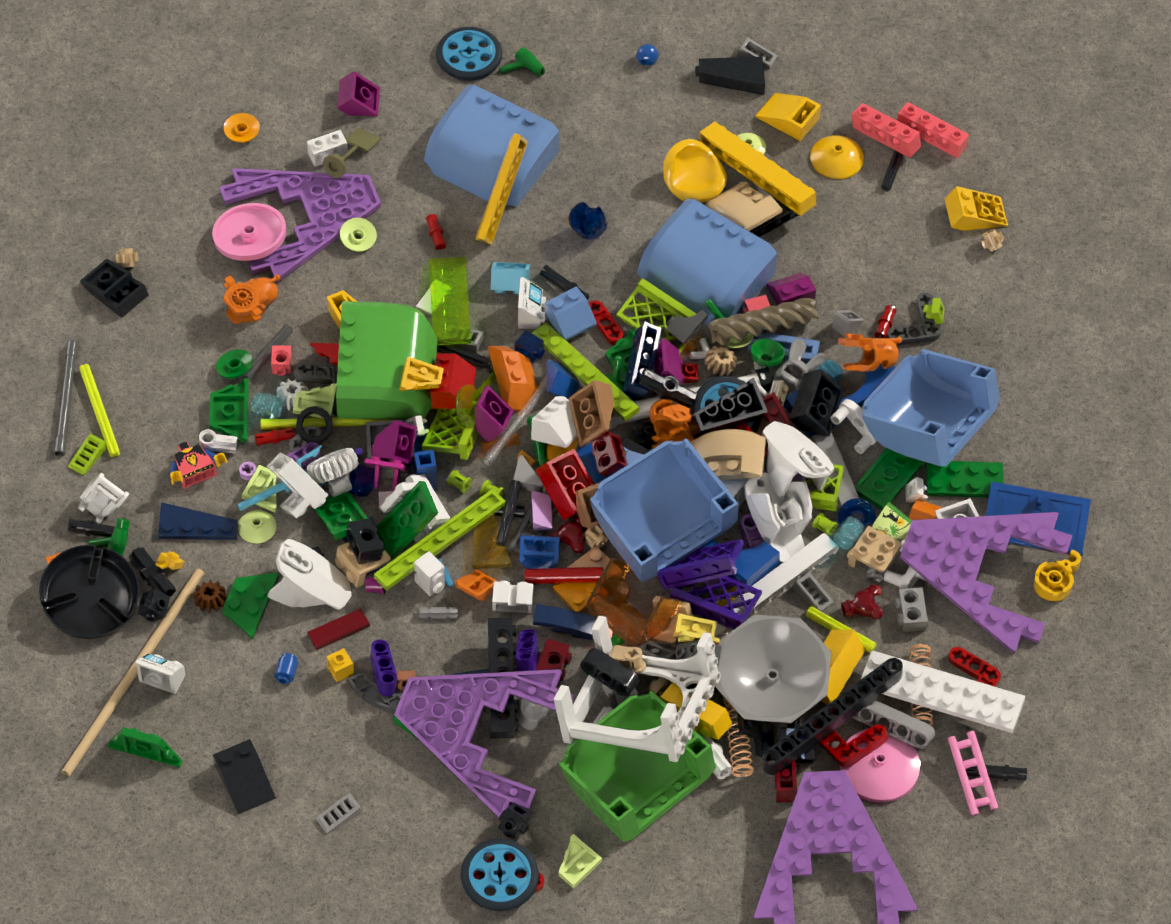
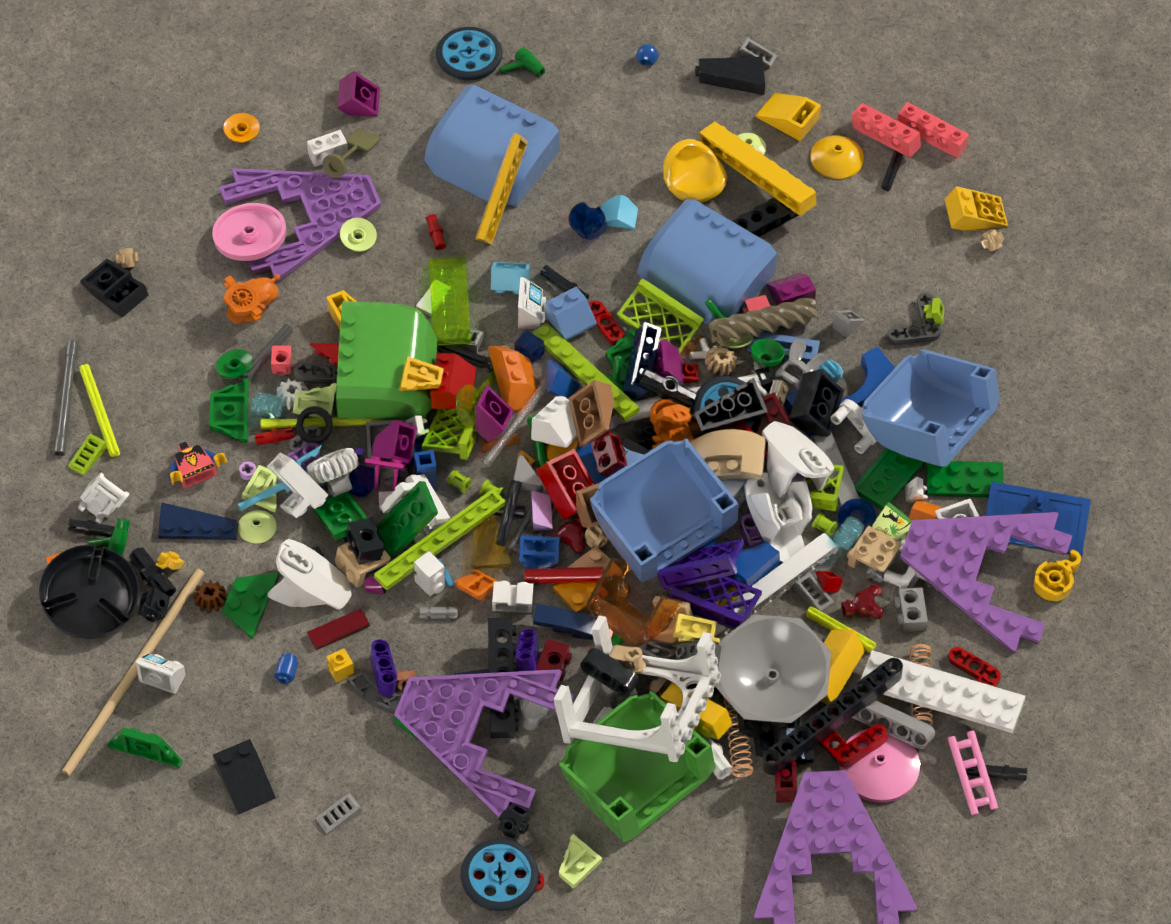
(217, 442): white piece -> none
(620, 212): none -> medium azure slope
(685, 327): dark grey arch -> none
(744, 206): tan slope -> none
(829, 581): none -> red slope
(880, 349): orange helmet -> none
(885, 322): red pin -> none

